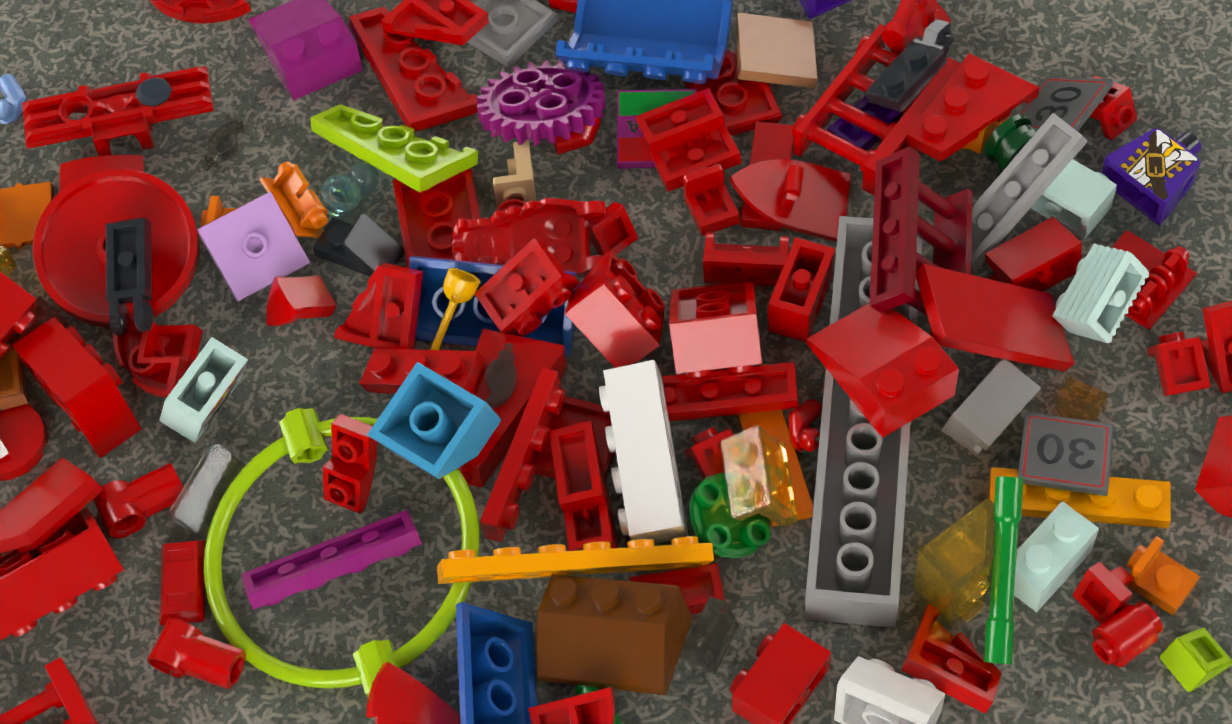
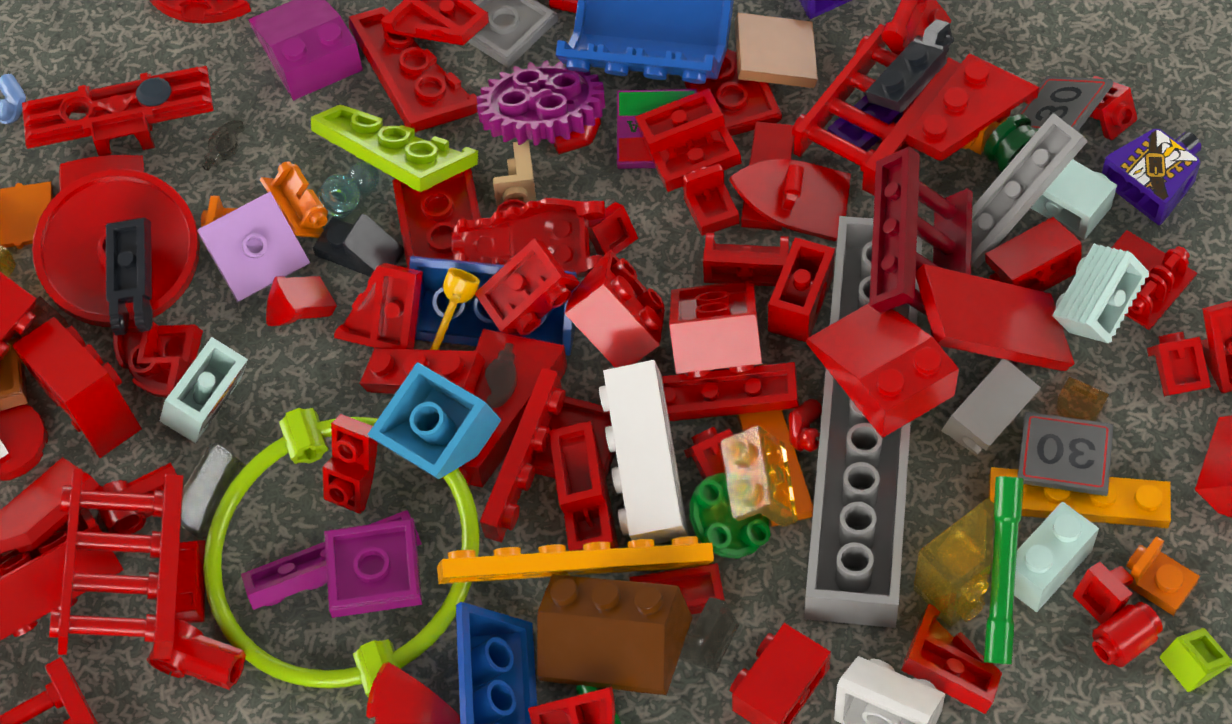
(157, 586): none -> red fence
(372, 568): none -> magenta tile

